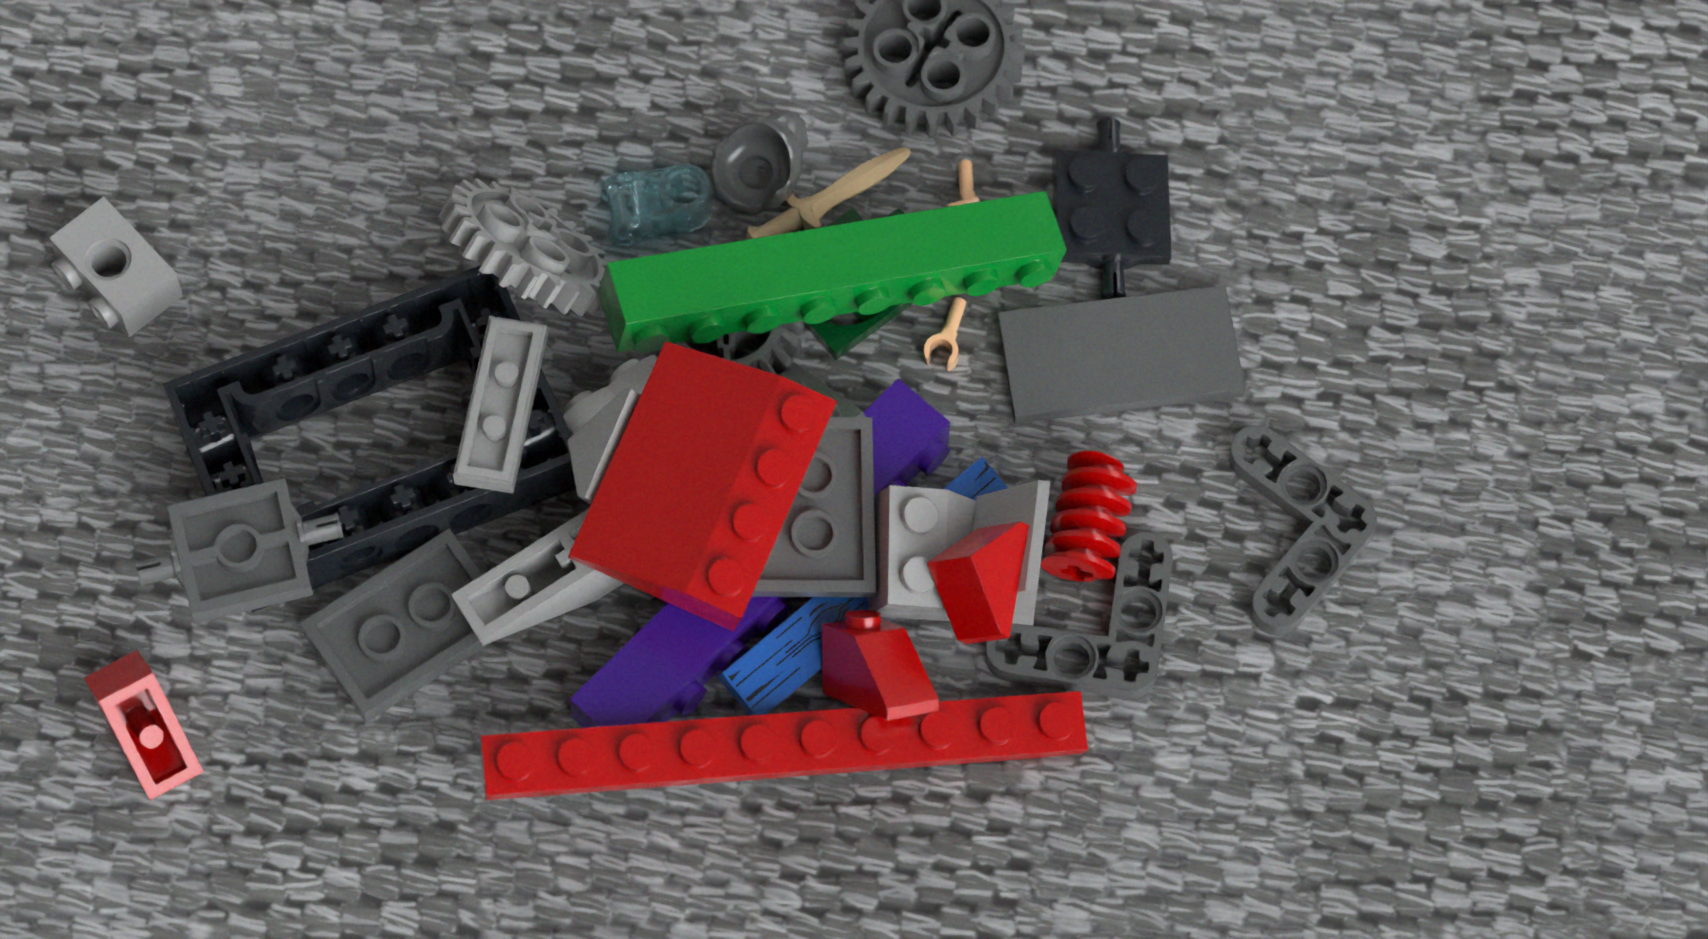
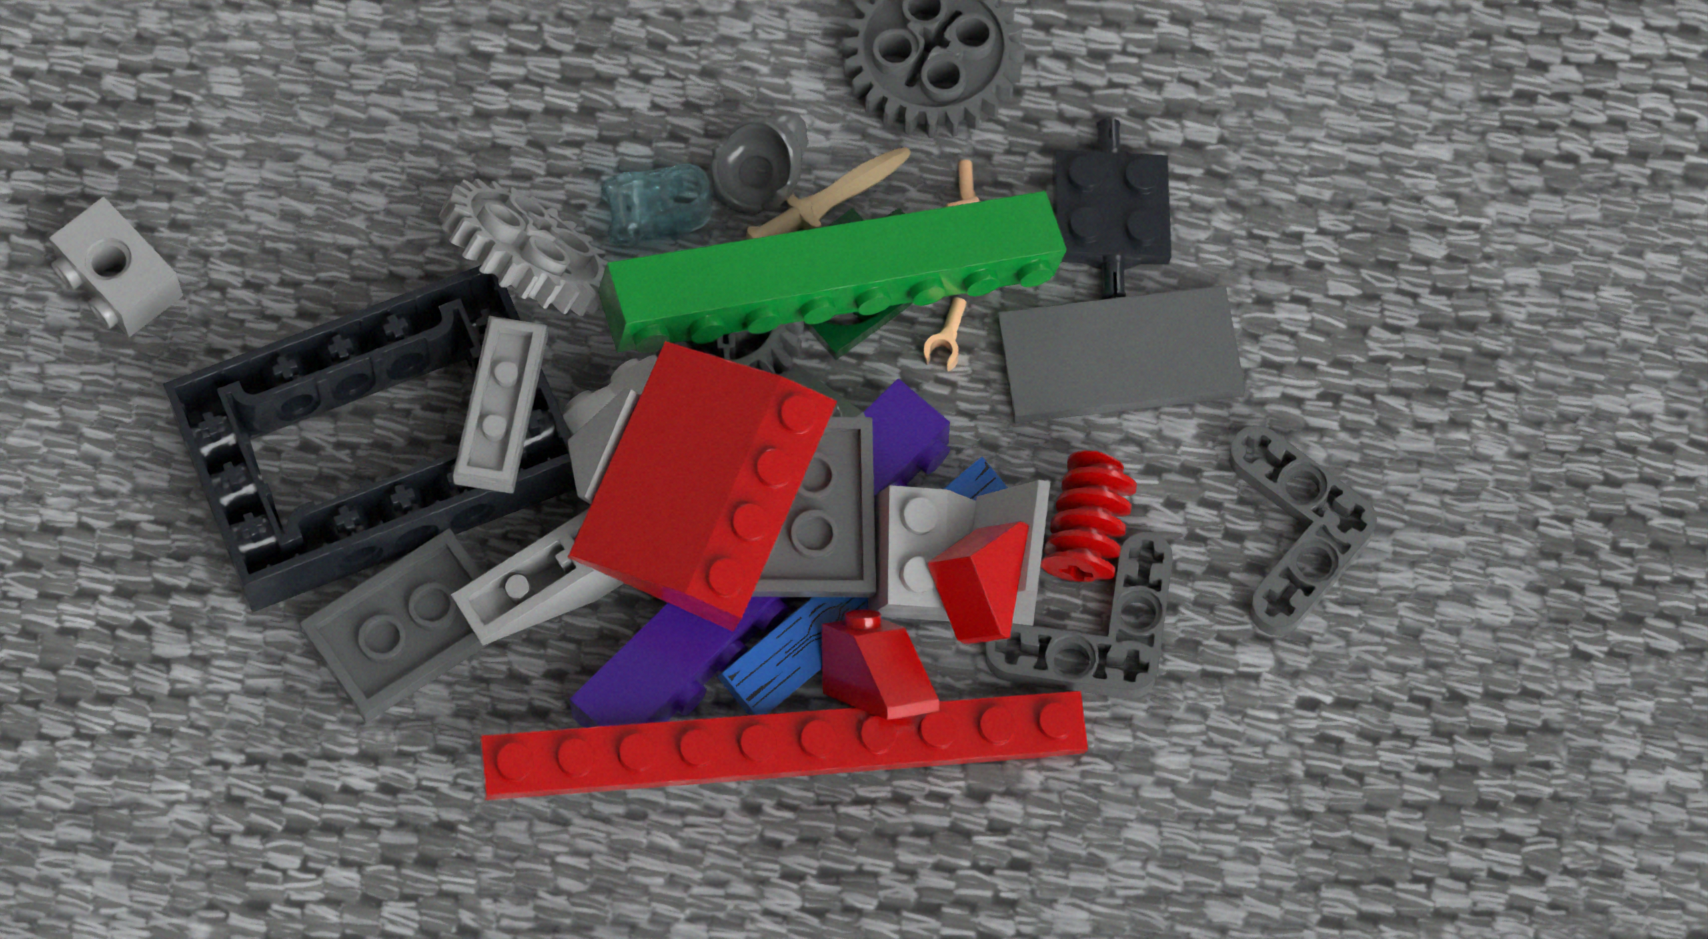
(143, 724): red slope -> none
(239, 550): dark grey plate -> none

